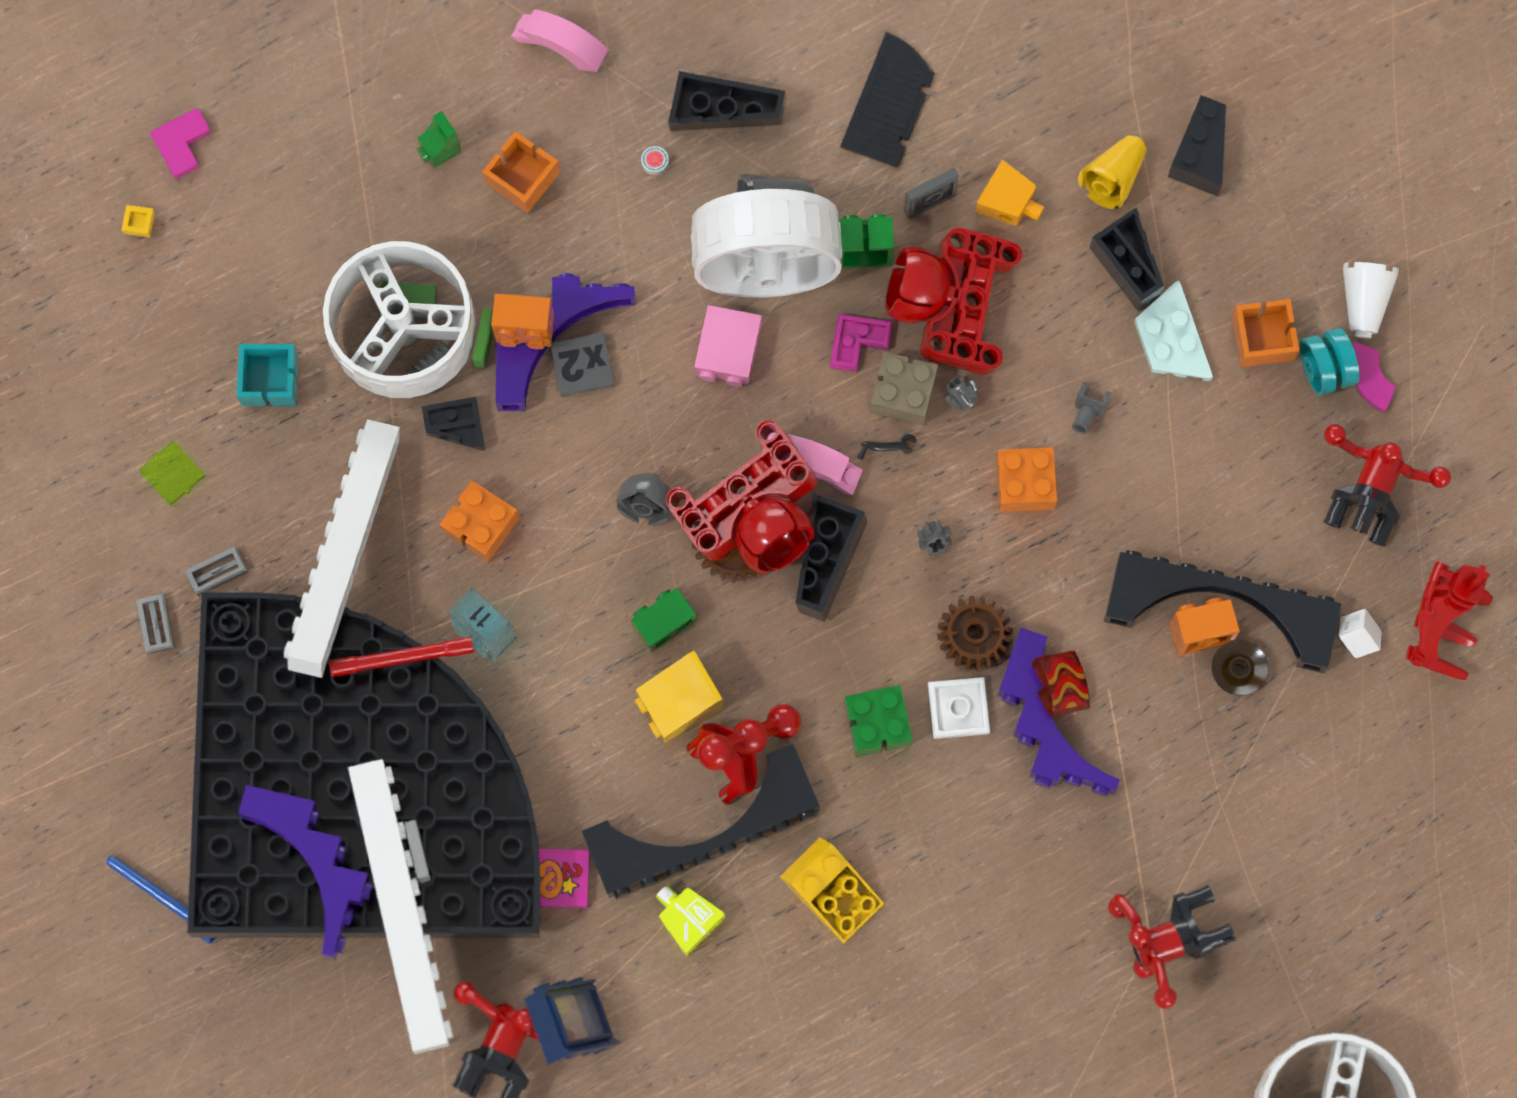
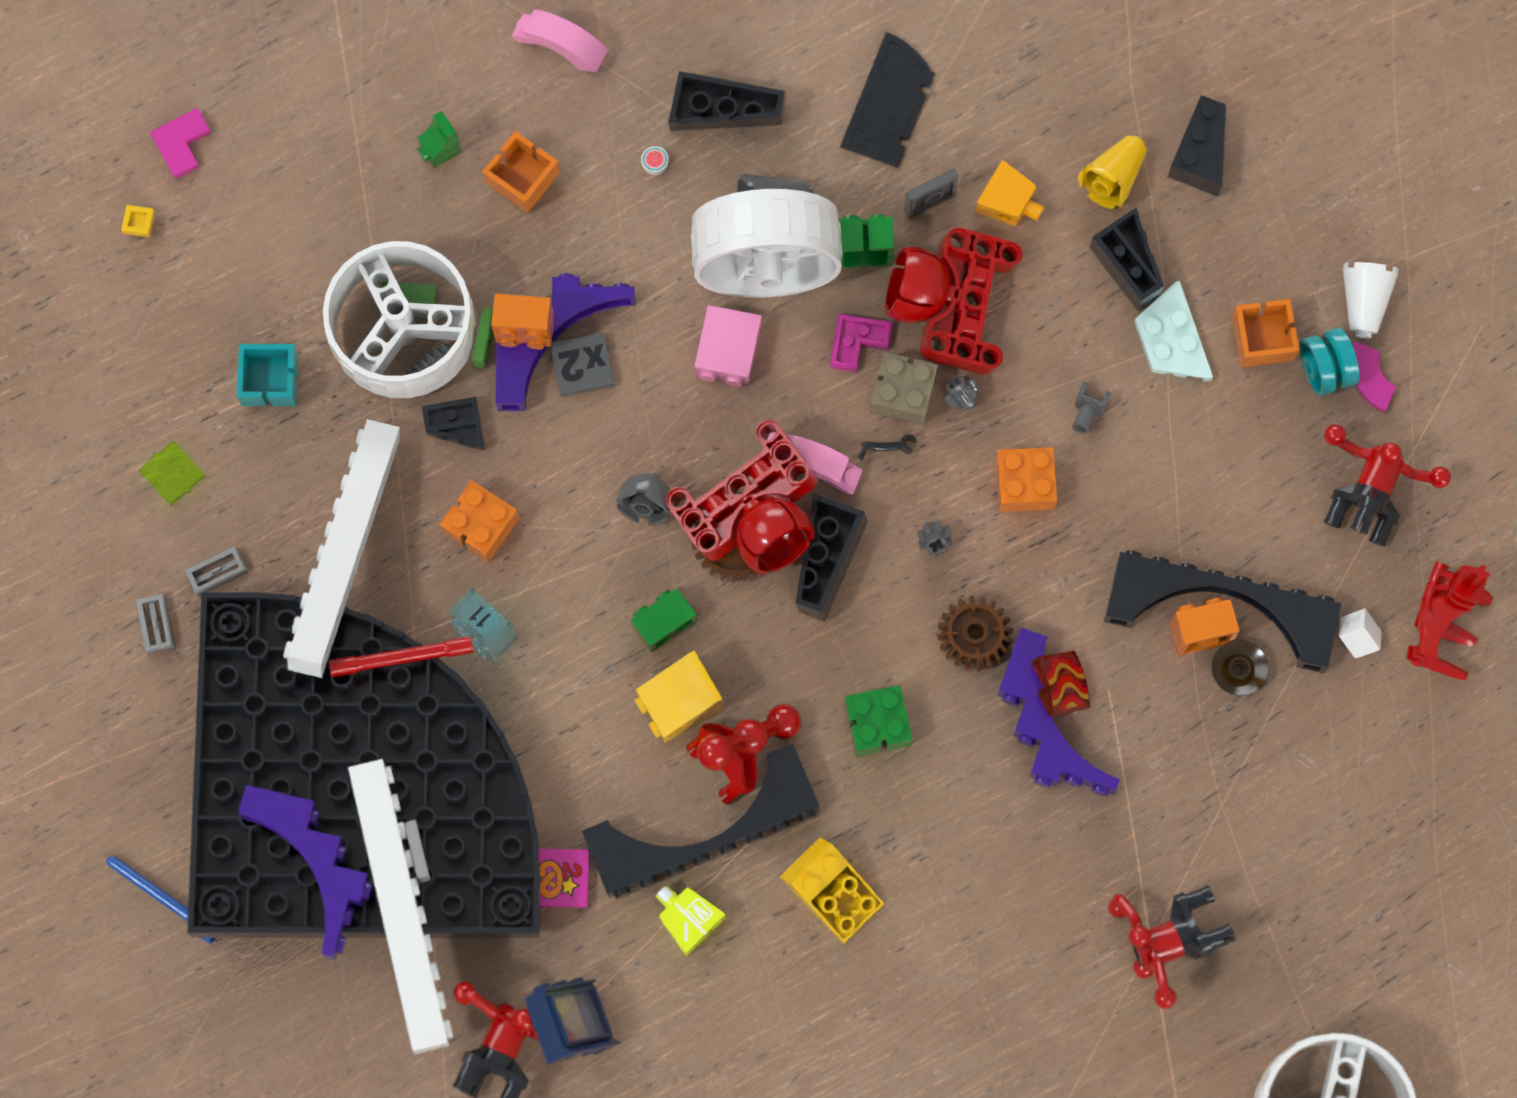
(958, 708): white tile -> none

